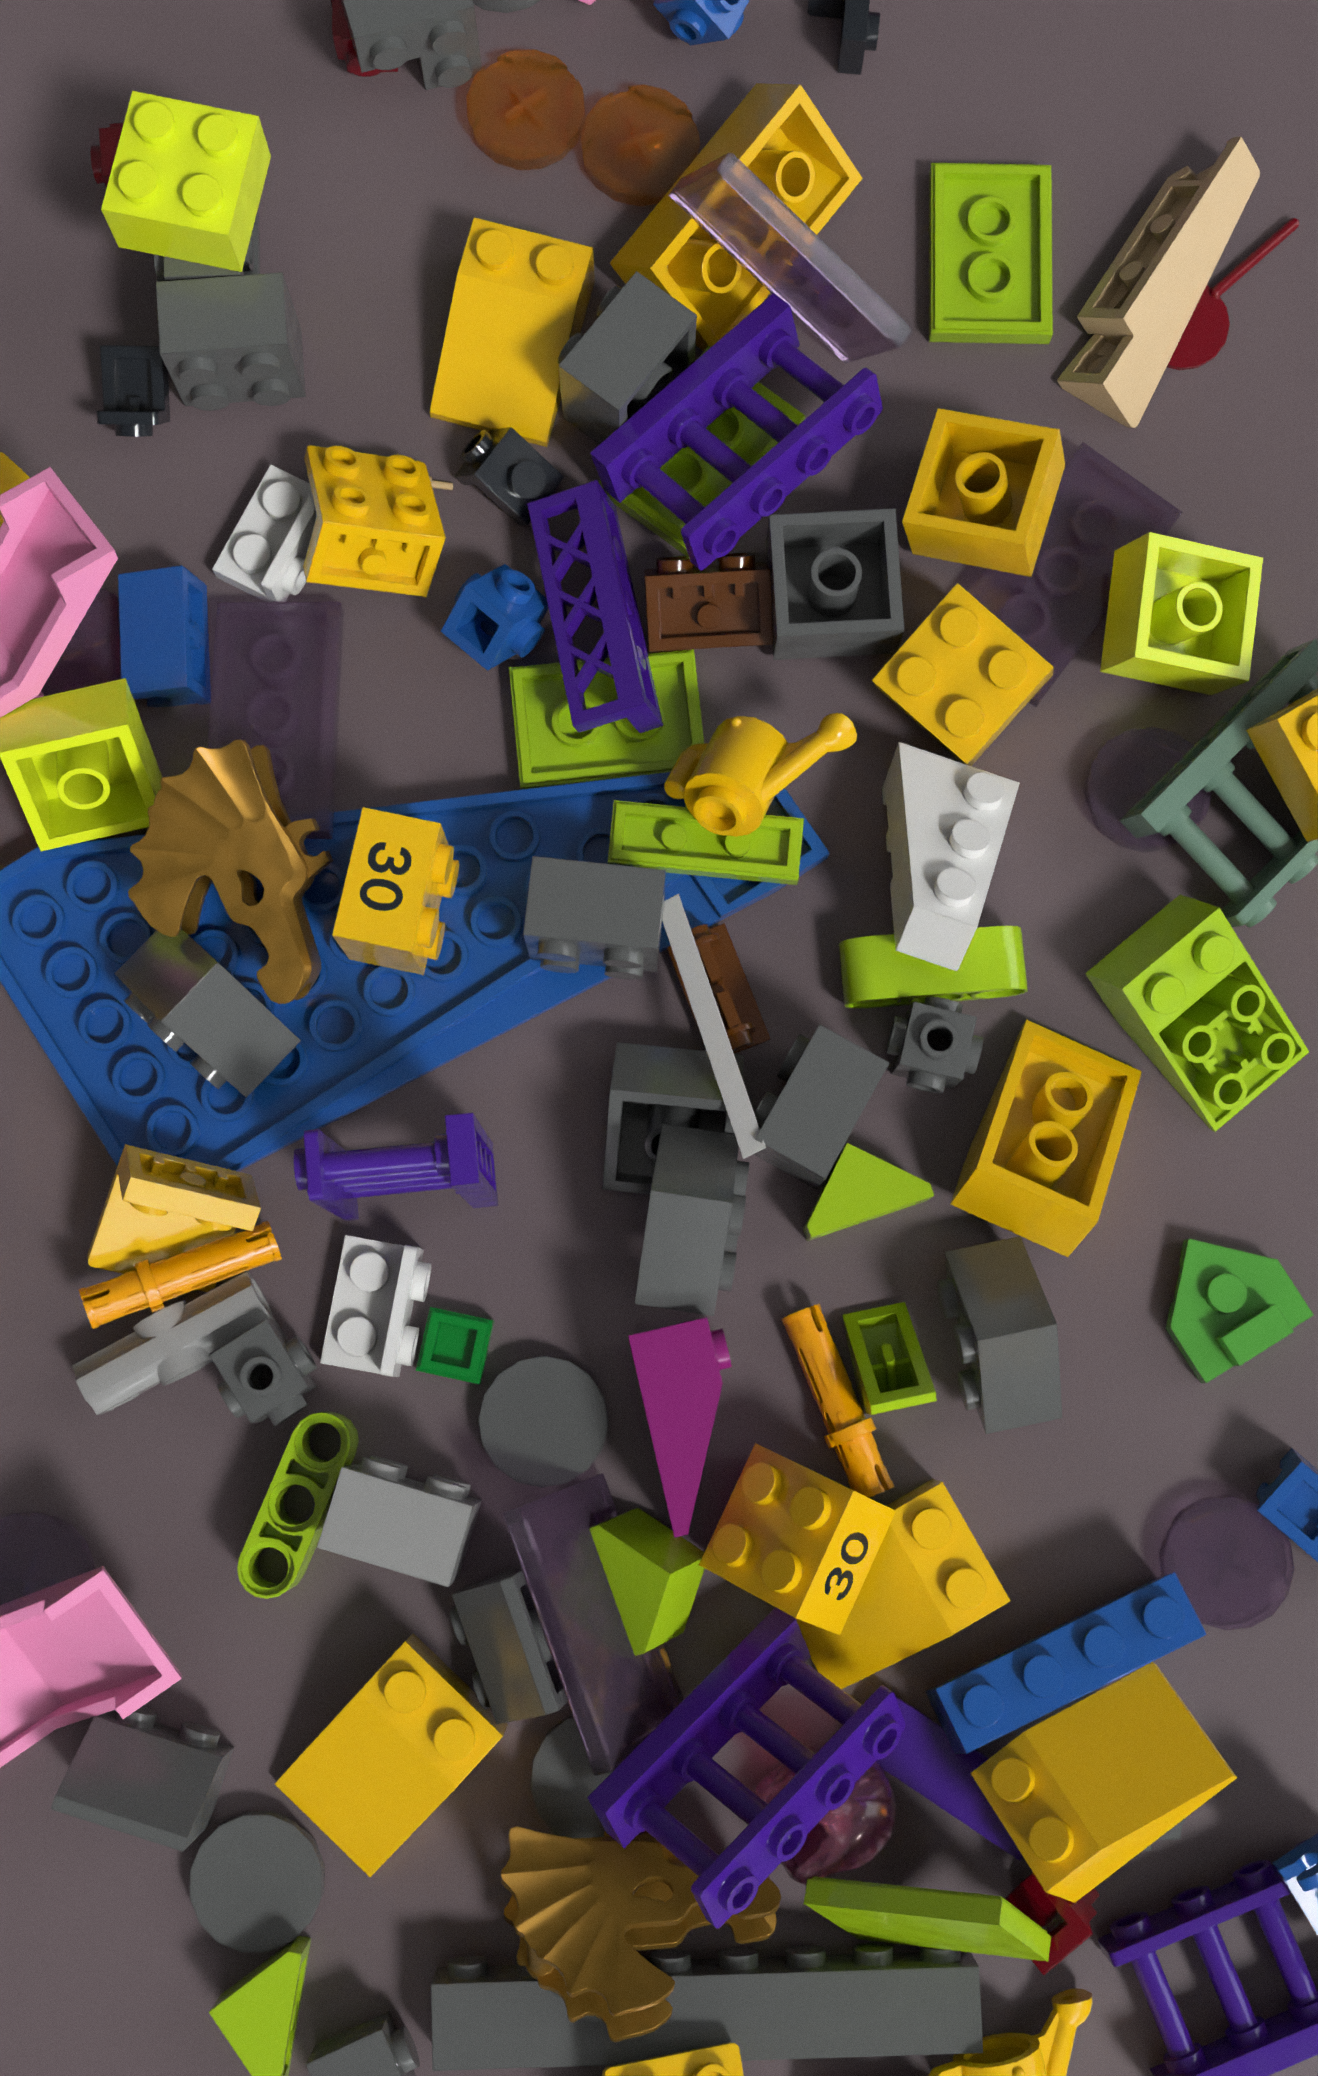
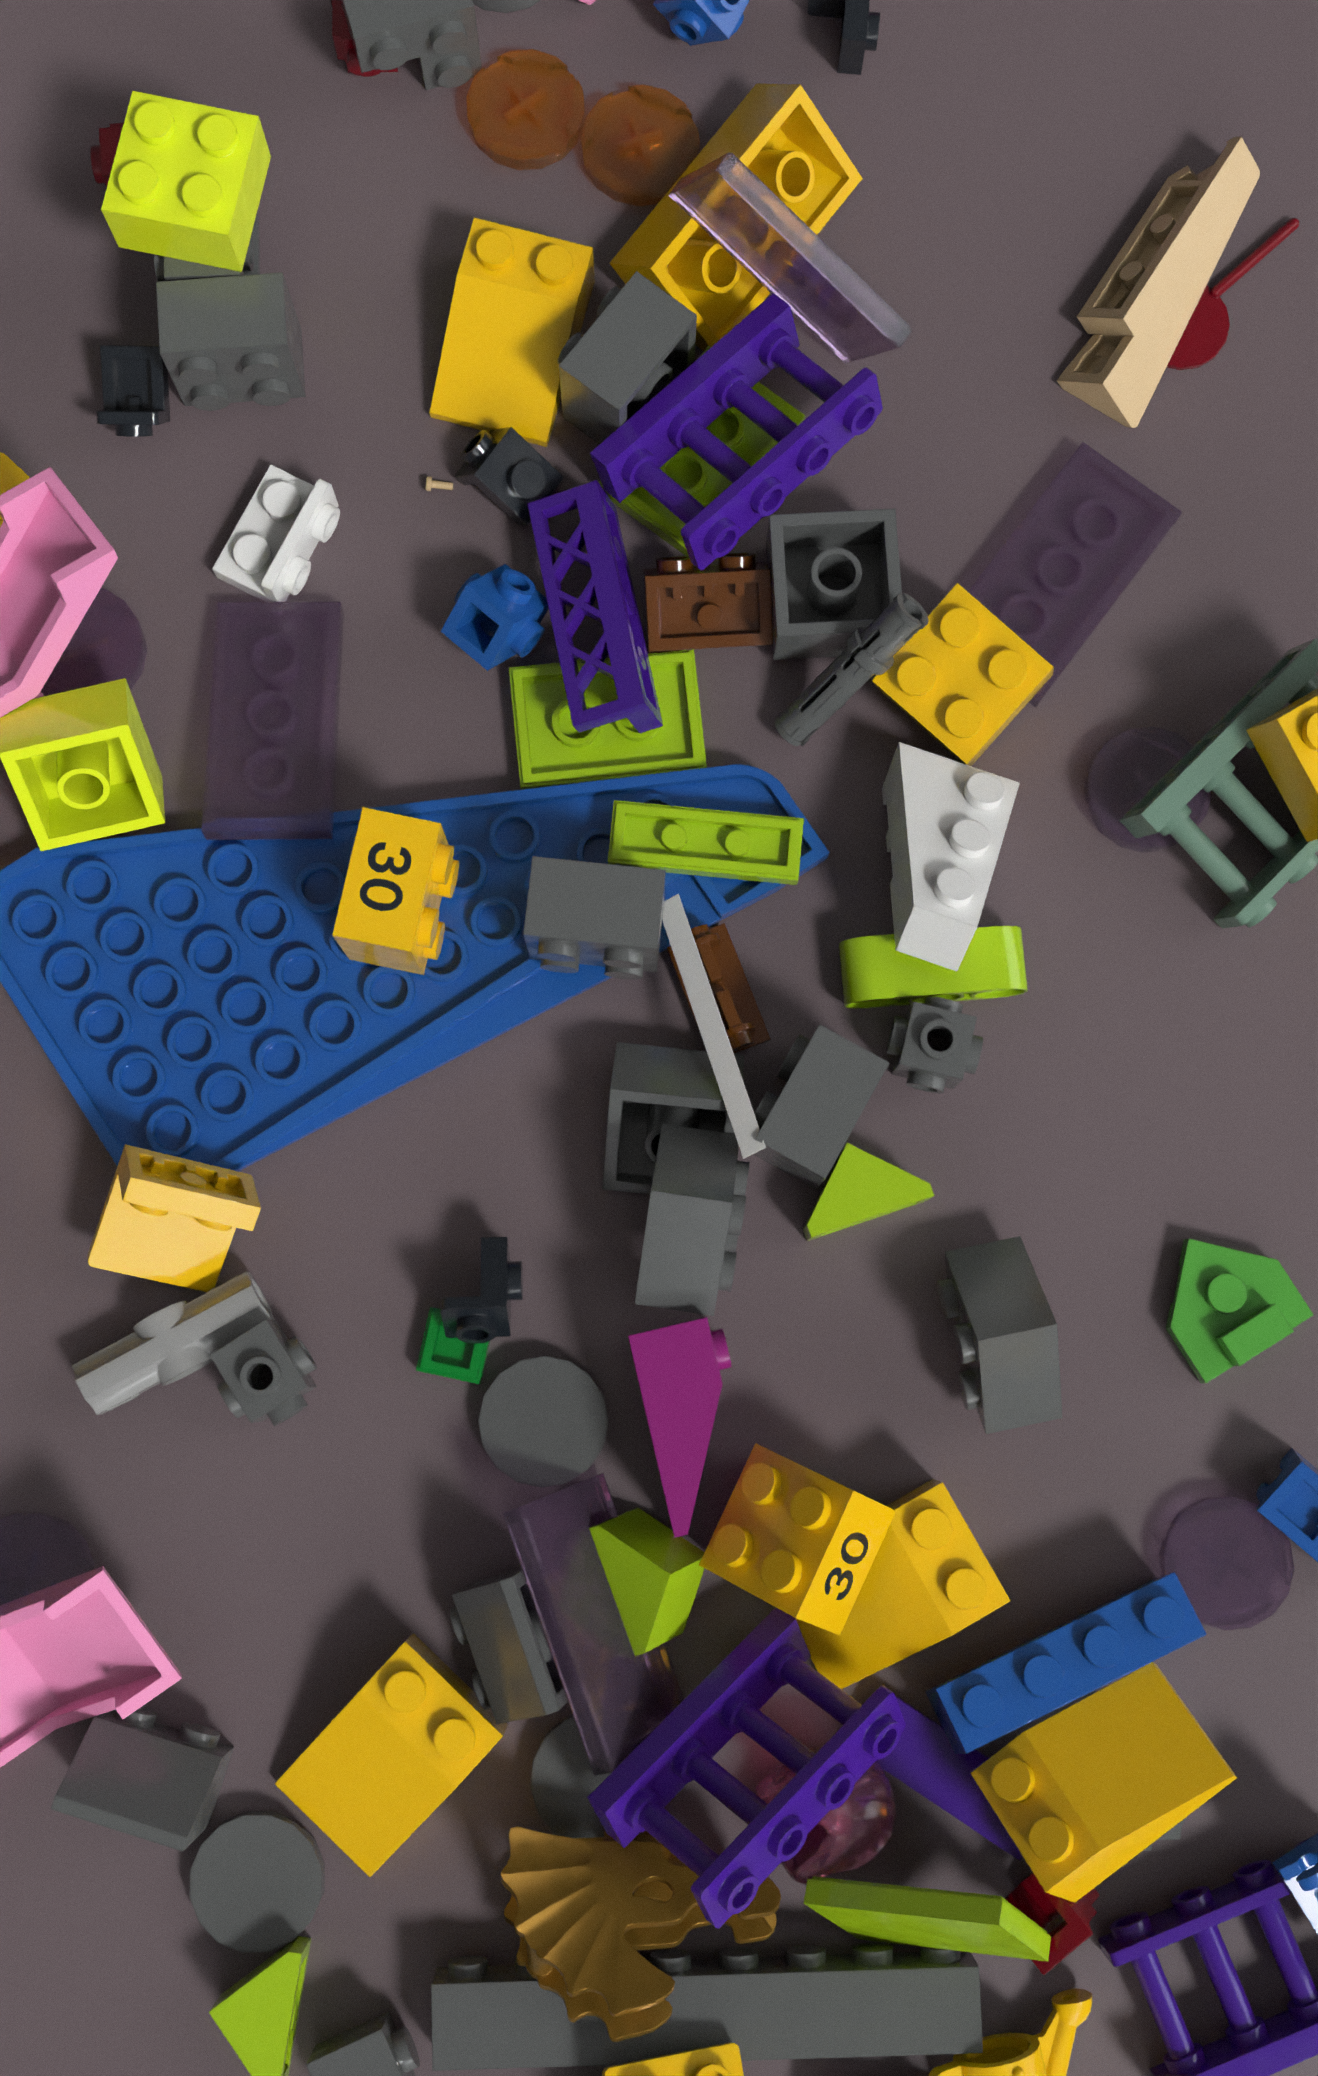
(165, 636): blue hinge -> none
(179, 1274): light orange pin -> none
(199, 1003): dark grey brick -> none
(224, 827): pearl gold animal -> none
(273, 1525): lime beam -> none
(372, 522): yellow bracket -> none
(374, 1306): white bracket -> none
(401, 1521): light grey brick -> none
(453, 1161): dark purple fence -> none
(488, 1315): none -> black bracket
(745, 766): yellow piece -> none
(841, 1413): light orange pin -> none
(868, 653): none -> dark grey pin
(887, 1359): lime slope -> none
(984, 492): yellow brick -> none
(990, 253): lime tile -> none
(1048, 1140): yellow slope -> none
(1181, 614): neon yellow brick -> none
(1199, 1009): lime slope -> none

